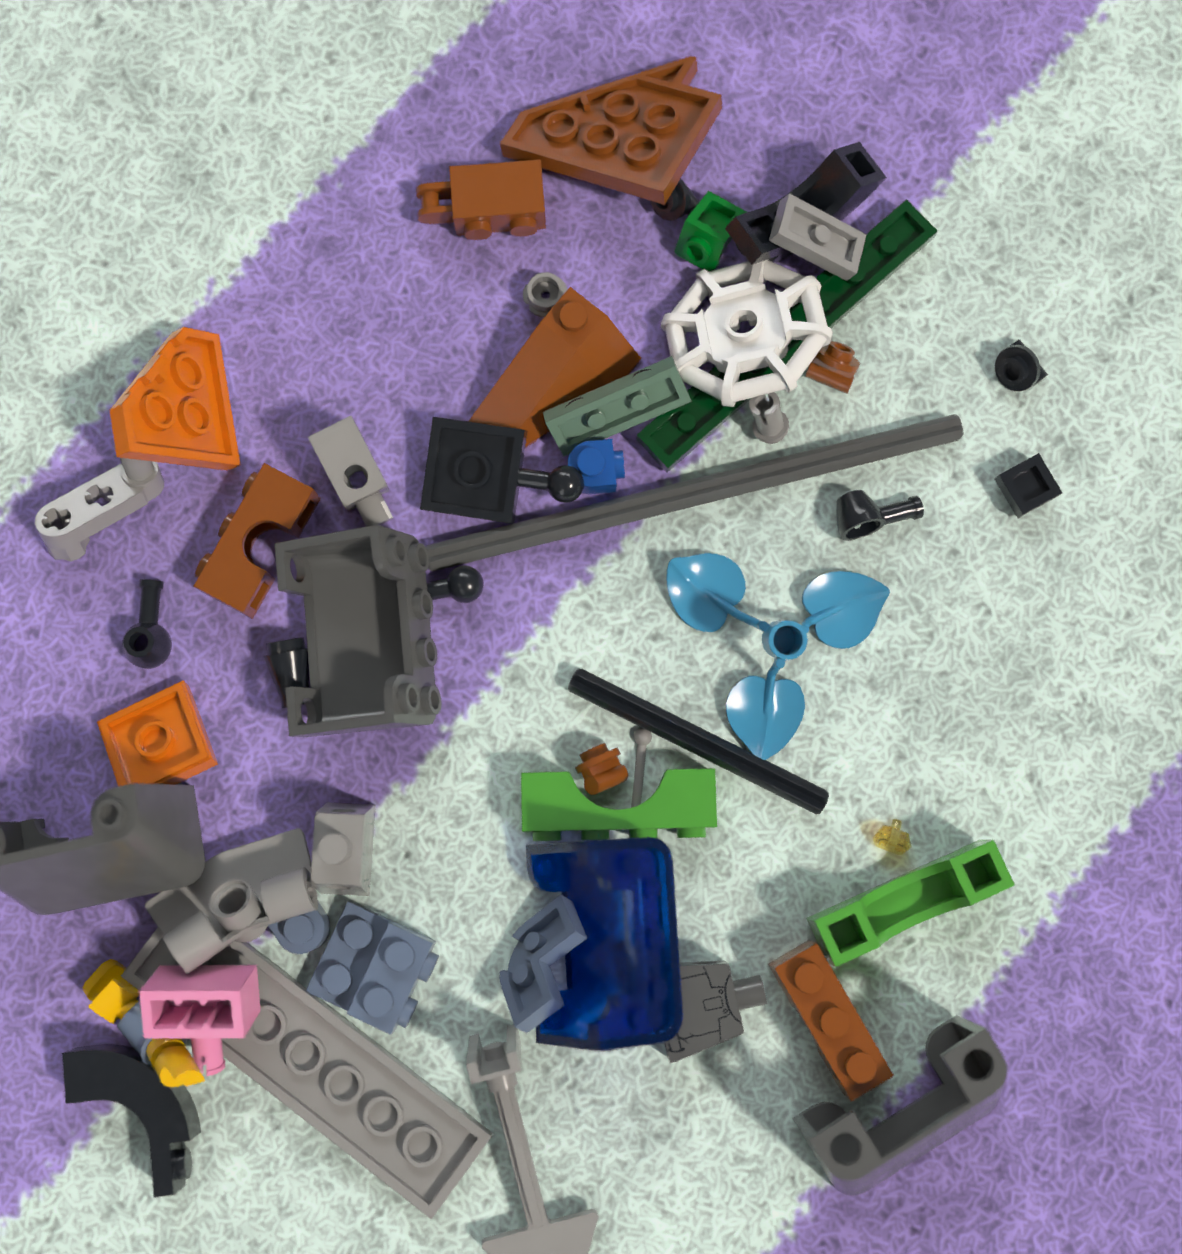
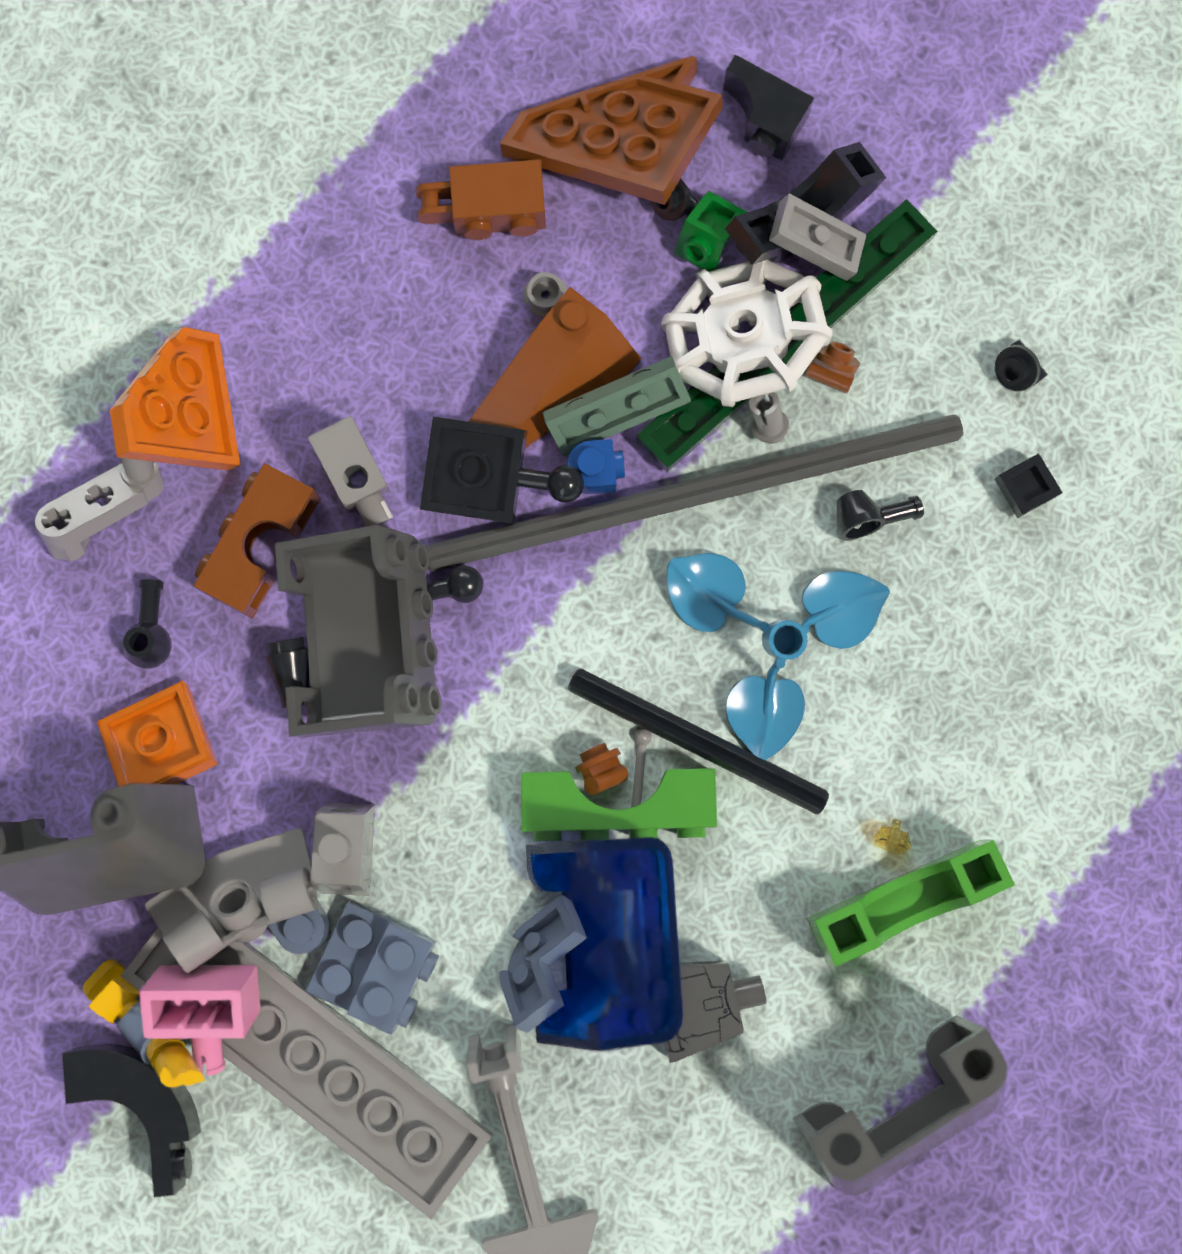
(771, 106): none -> black arch
(831, 1020): dark orange arch -> none

